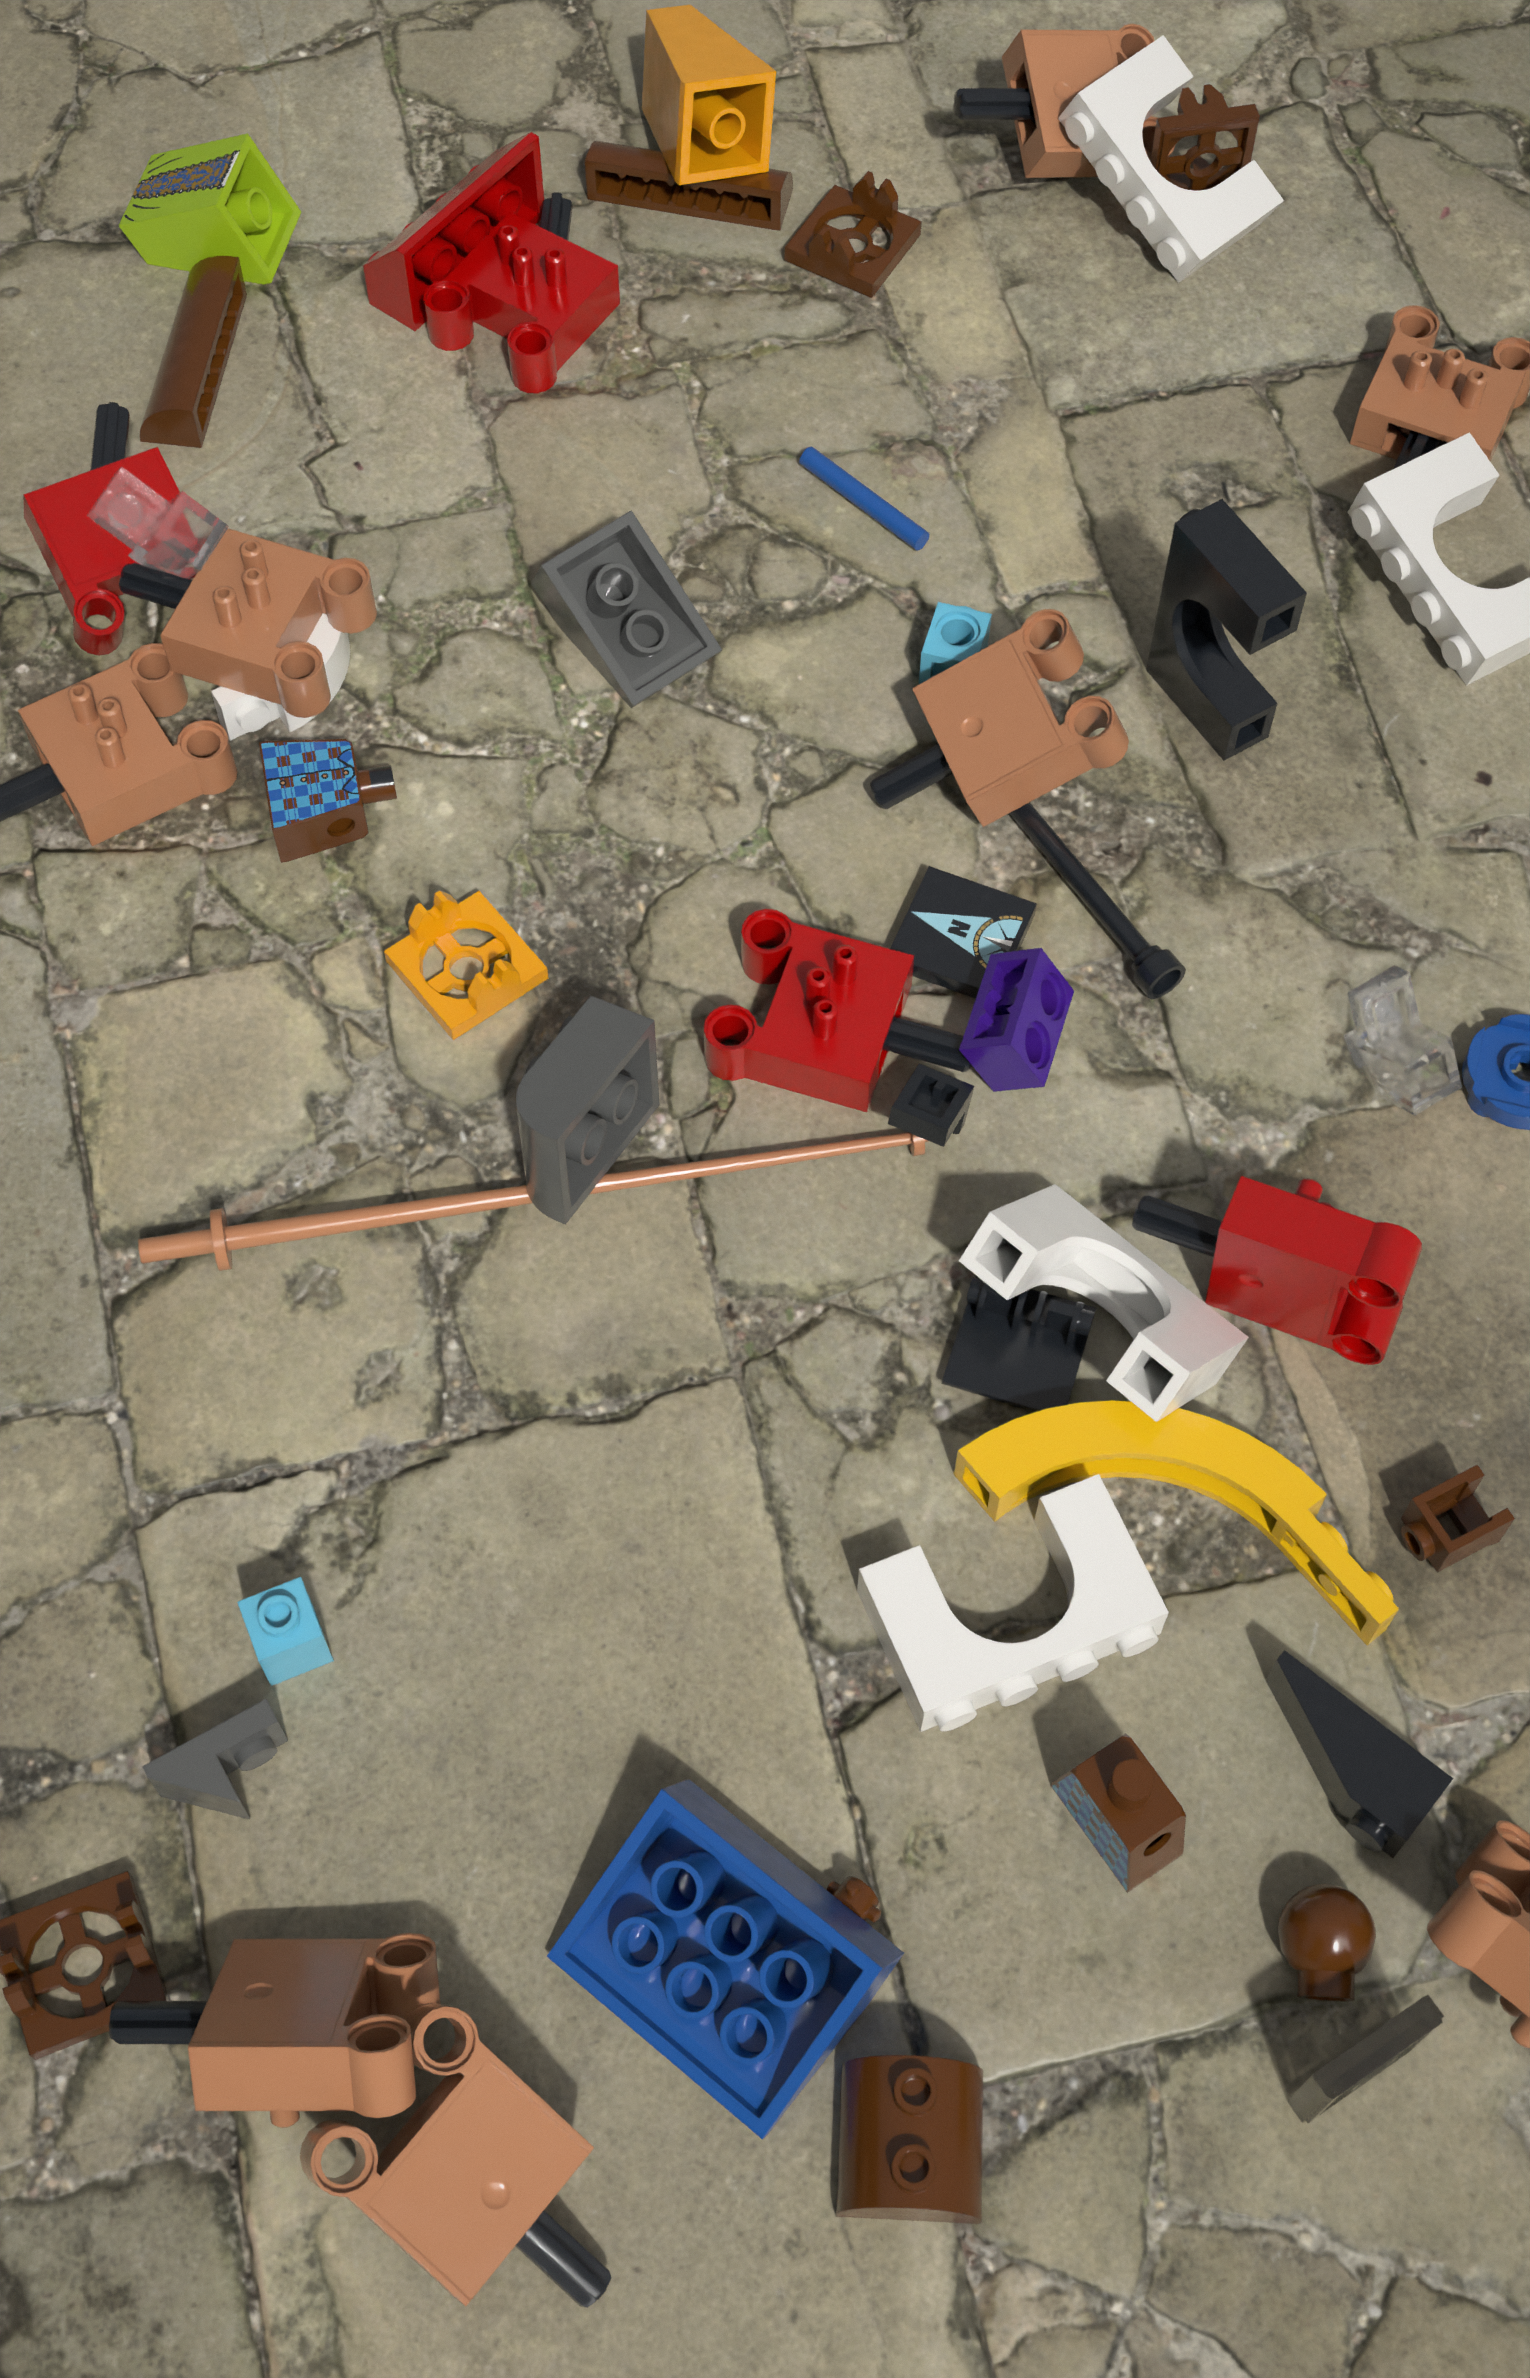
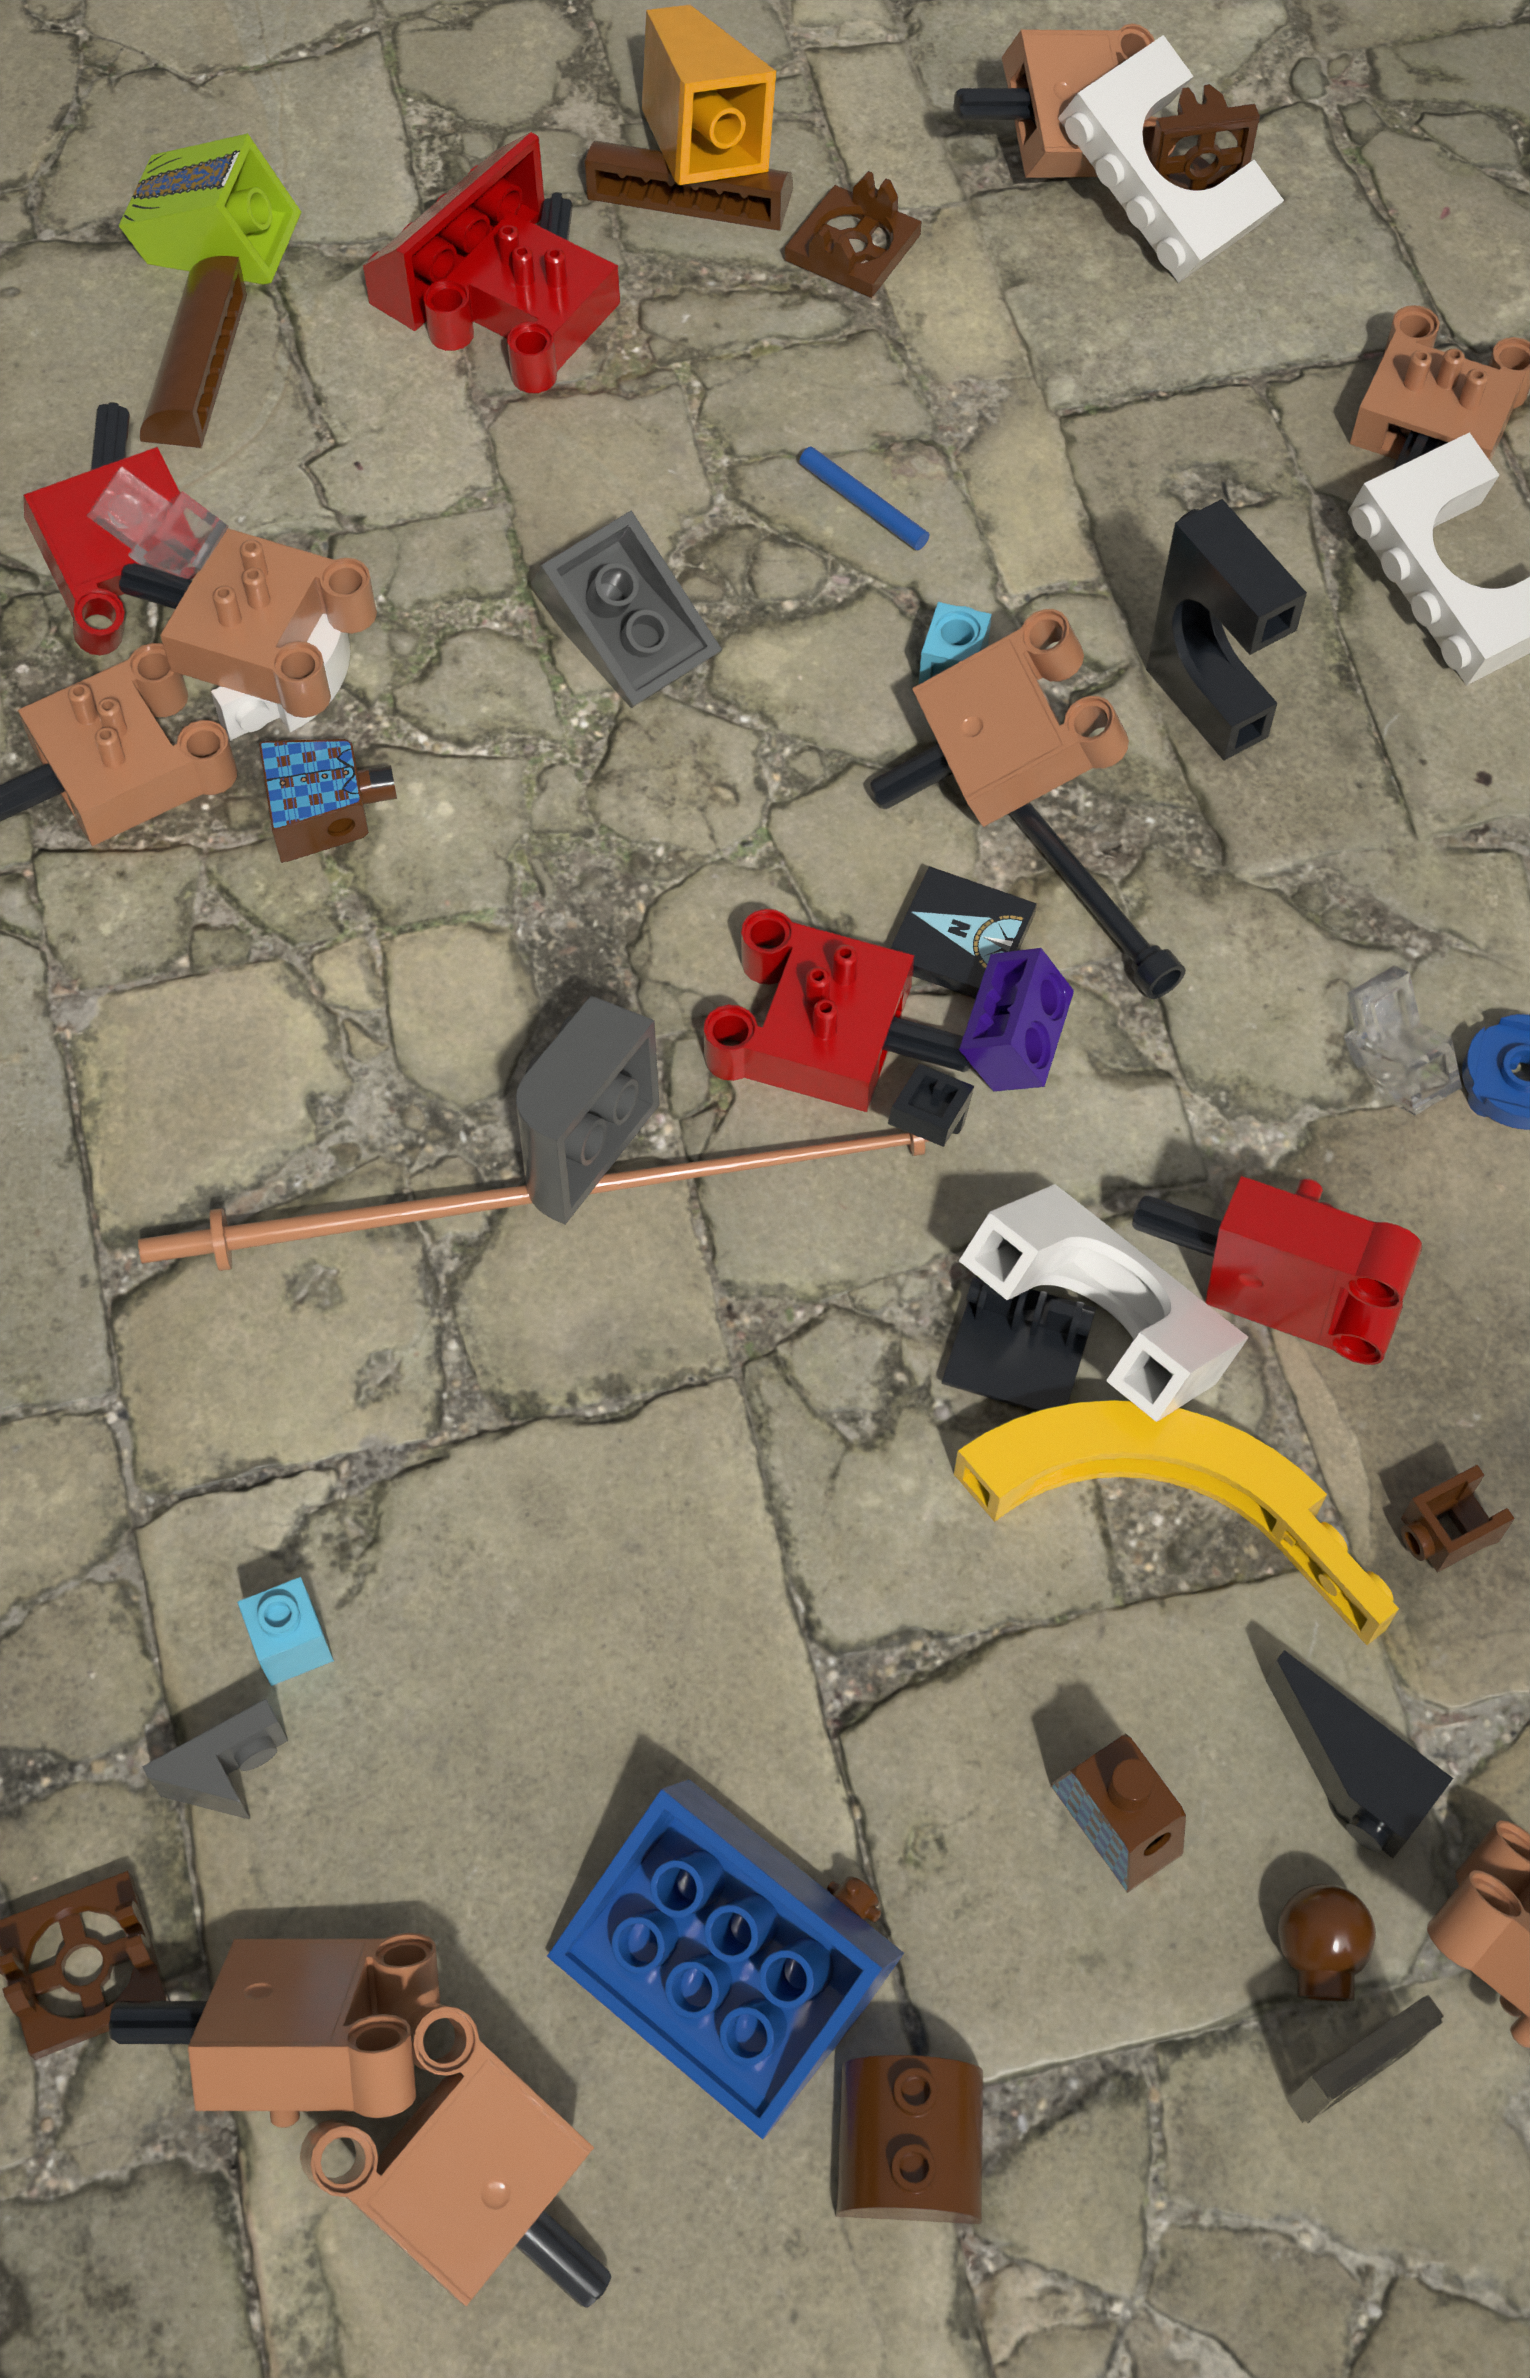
(484, 993): light orange piece -> none
(954, 1671): white arch -> none

